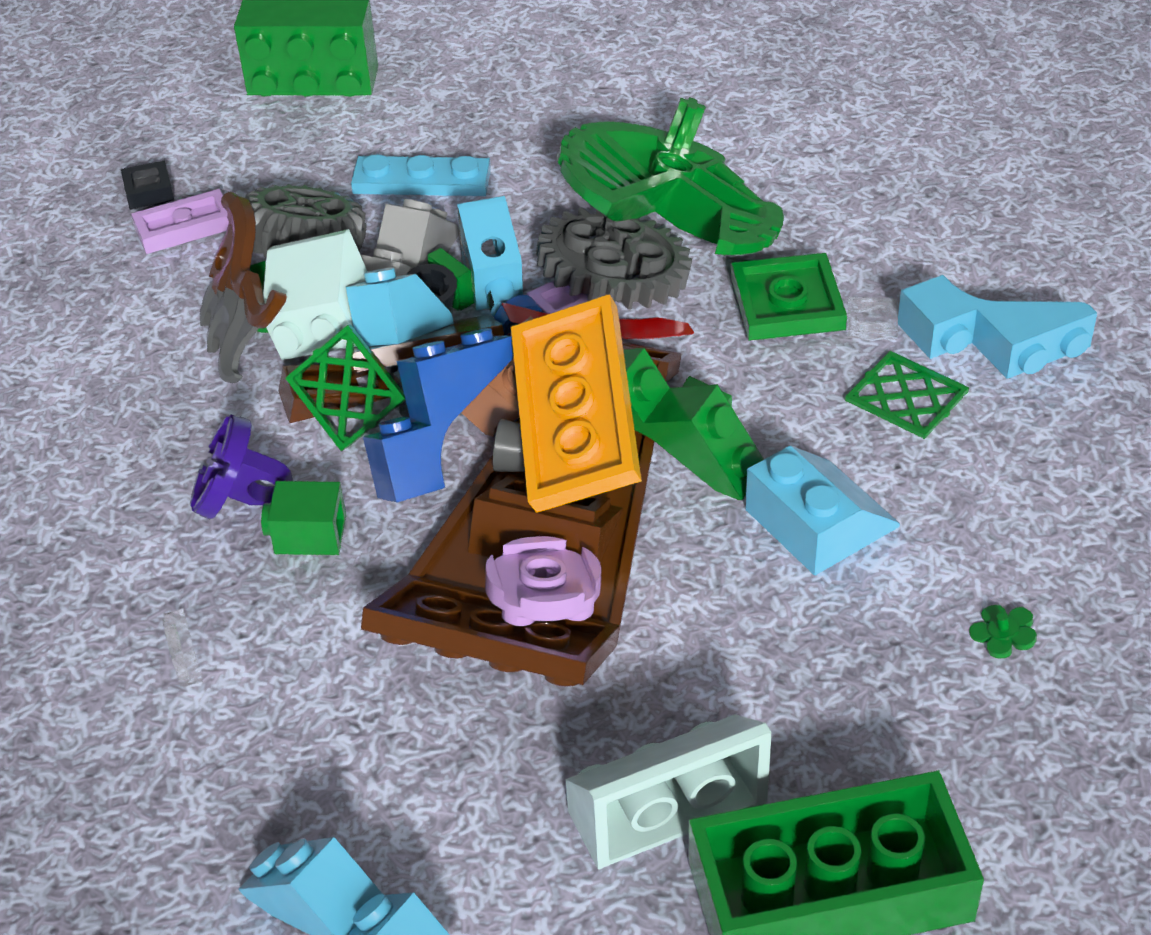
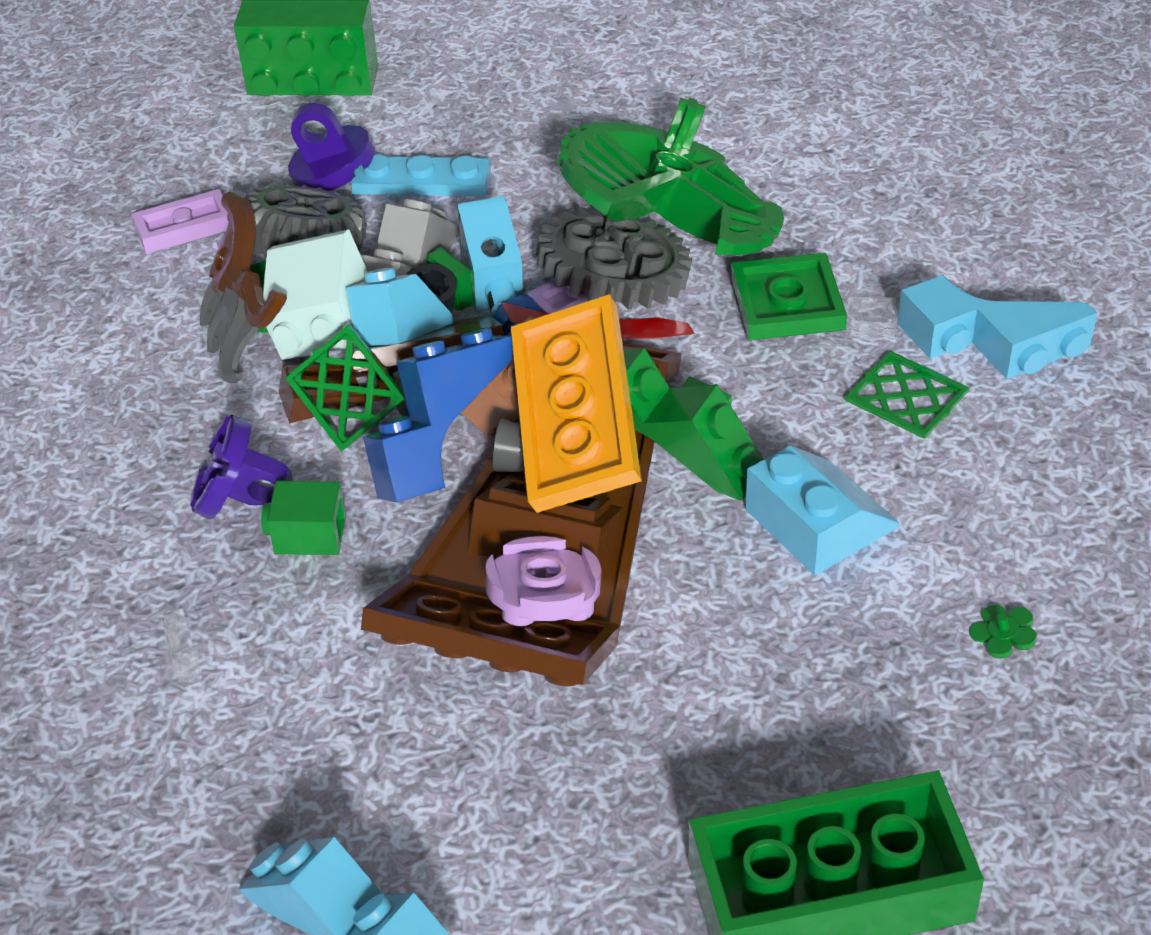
(147, 185): black plate -> none
(329, 156): none -> dark purple tile
(662, 785): light aqua slope -> none

